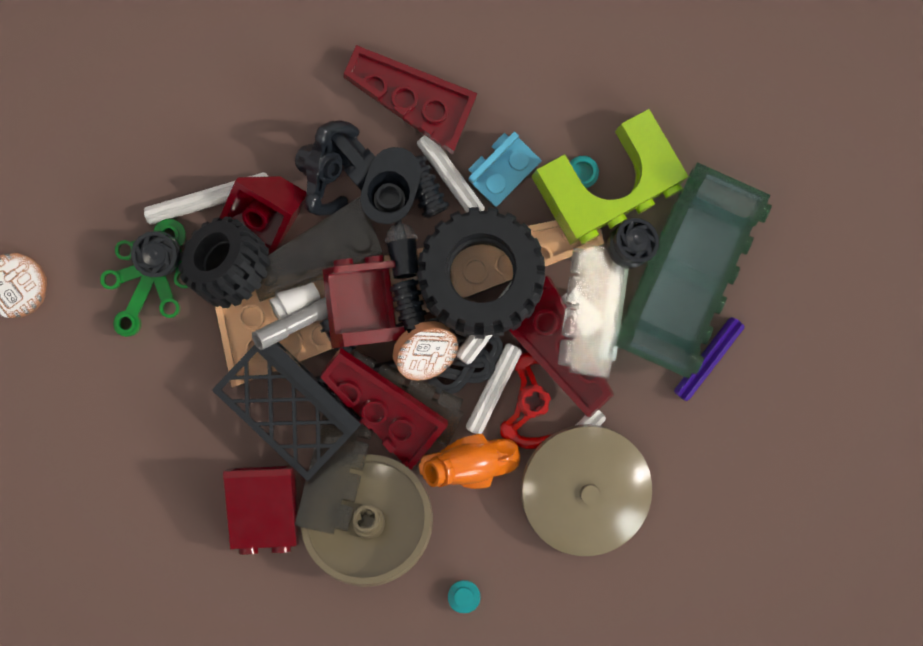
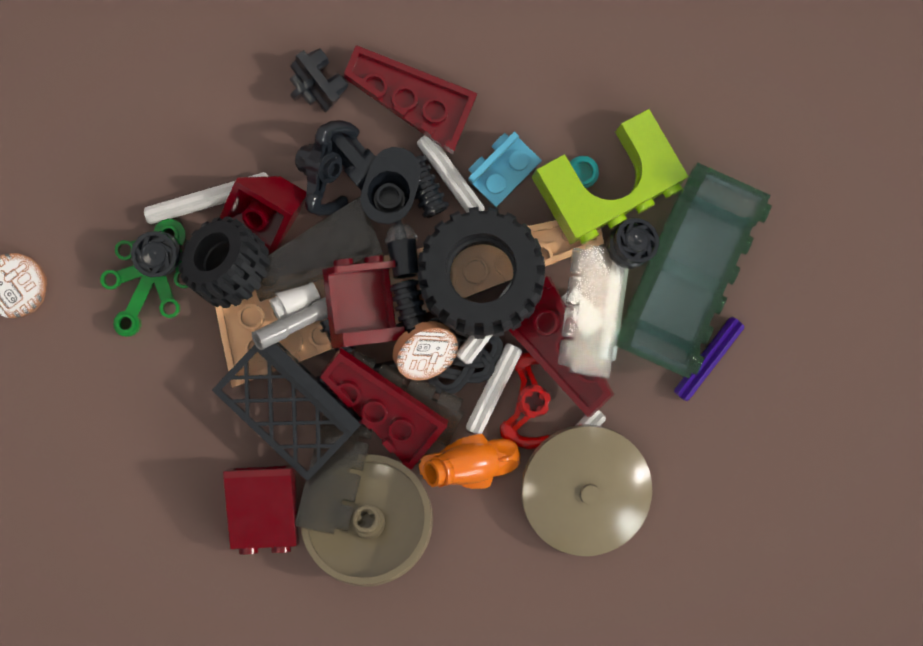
(311, 82): none -> black hips
(464, 596): teal plate -> none

